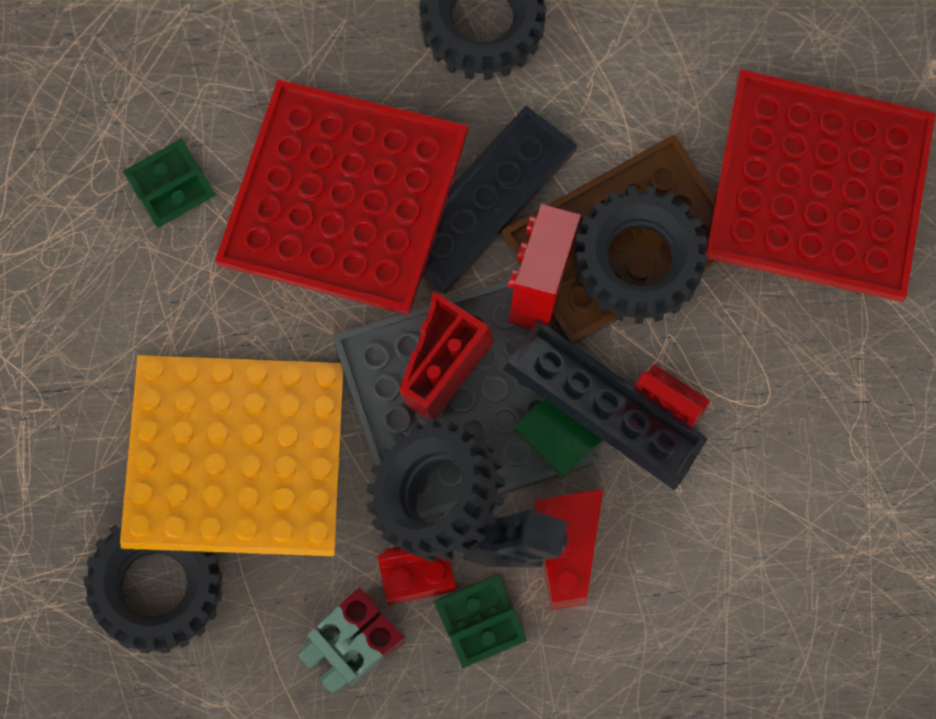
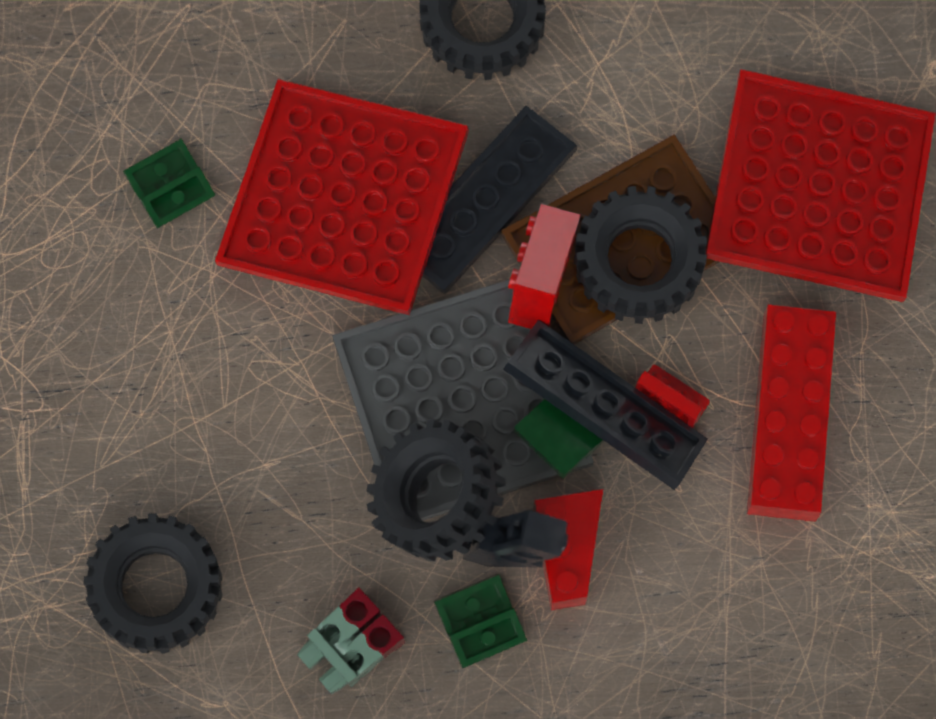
(233, 456): light orange plate -> none
(412, 577): red bracket -> none
(444, 357): red wedge -> none
(791, 413): none -> red brick

